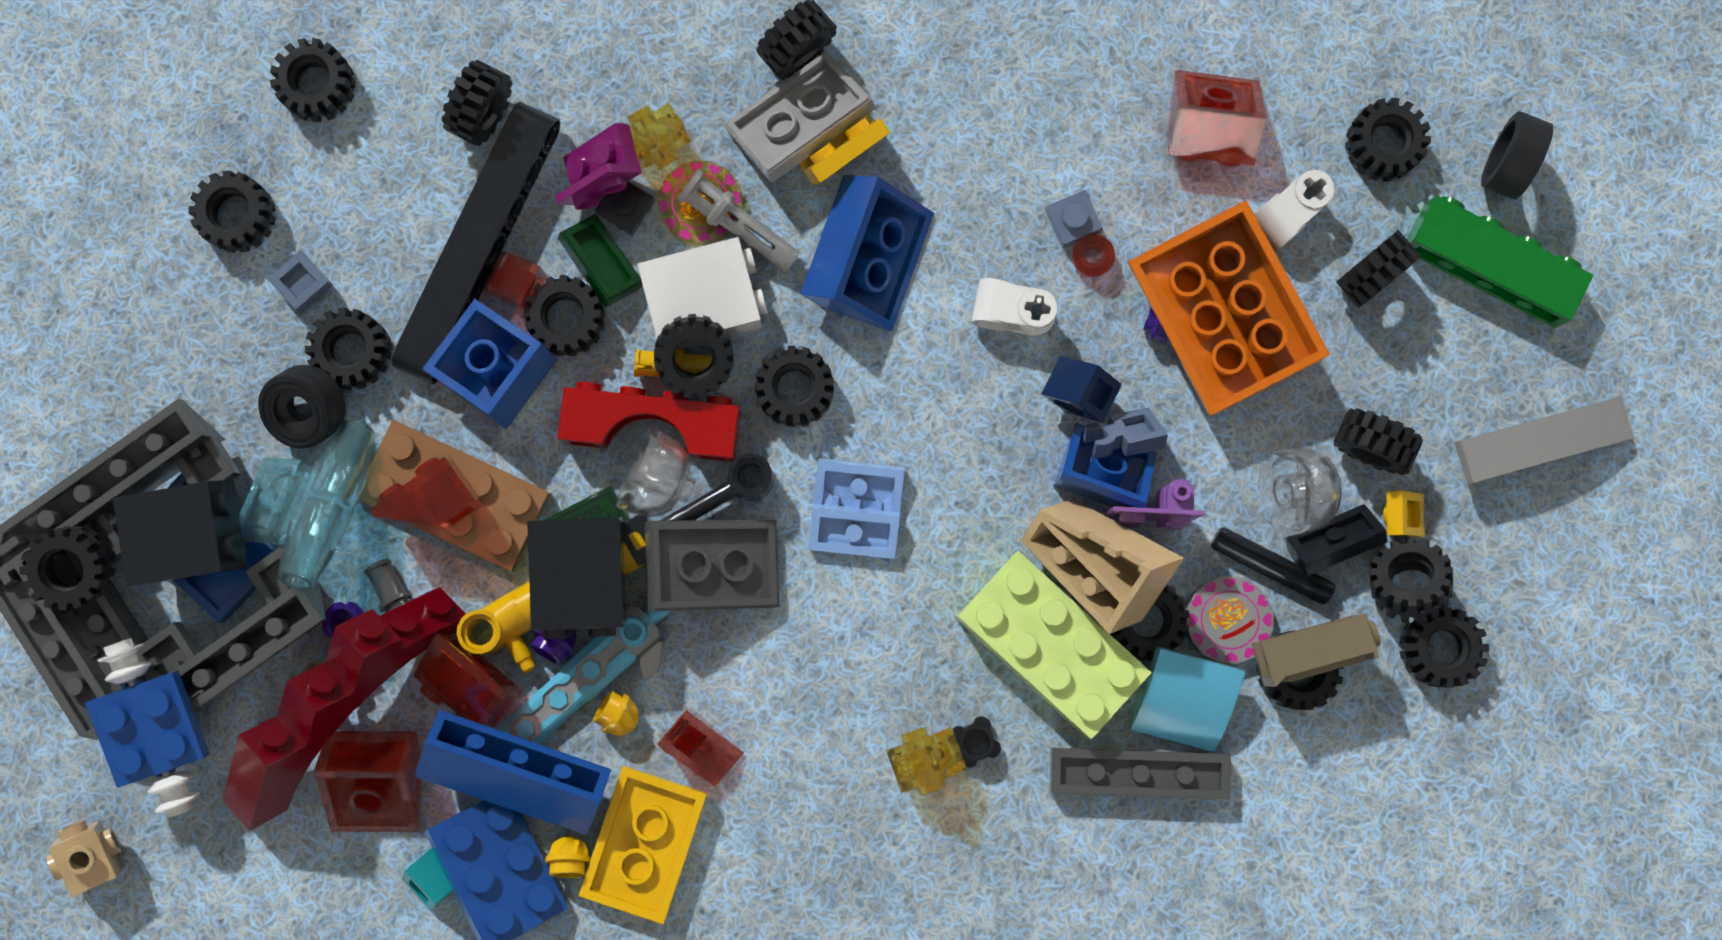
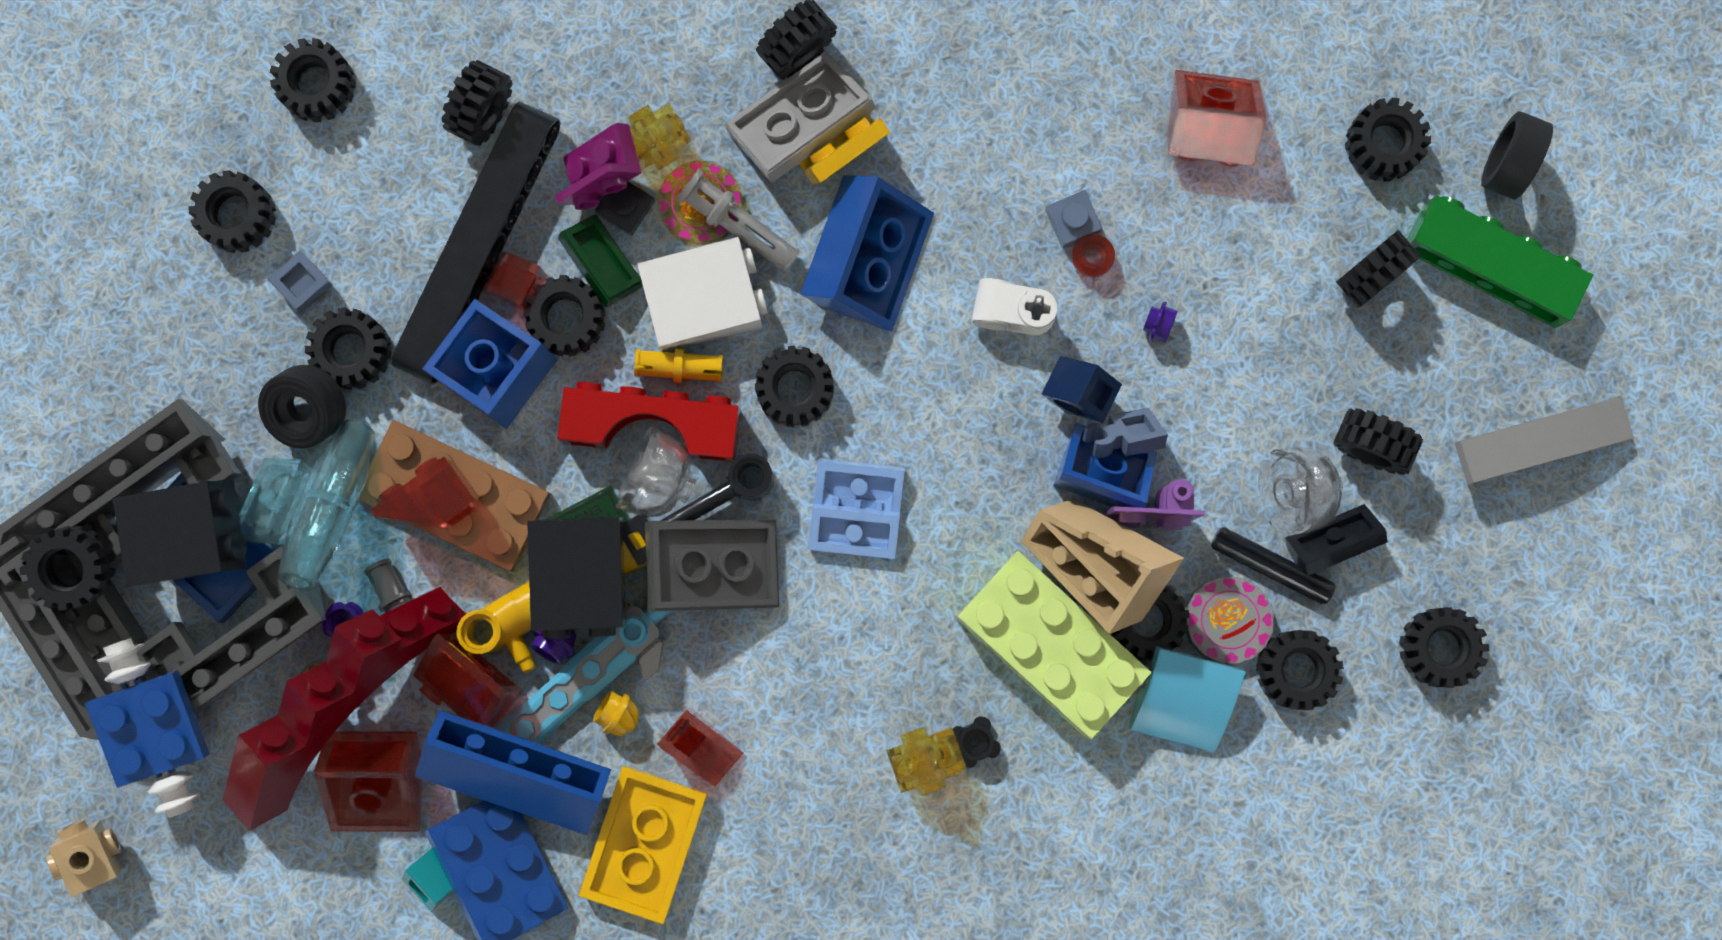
(568, 857): yellow plate -> none
(687, 382): black tyre -> none
(1140, 773): dark grey plate -> none
(1228, 308): orange slope -> none
(1290, 210): white piece -> none
(1316, 649): dark tan window -> none
(1404, 514): yellow plate -> none
(1411, 557): black tyre -> none

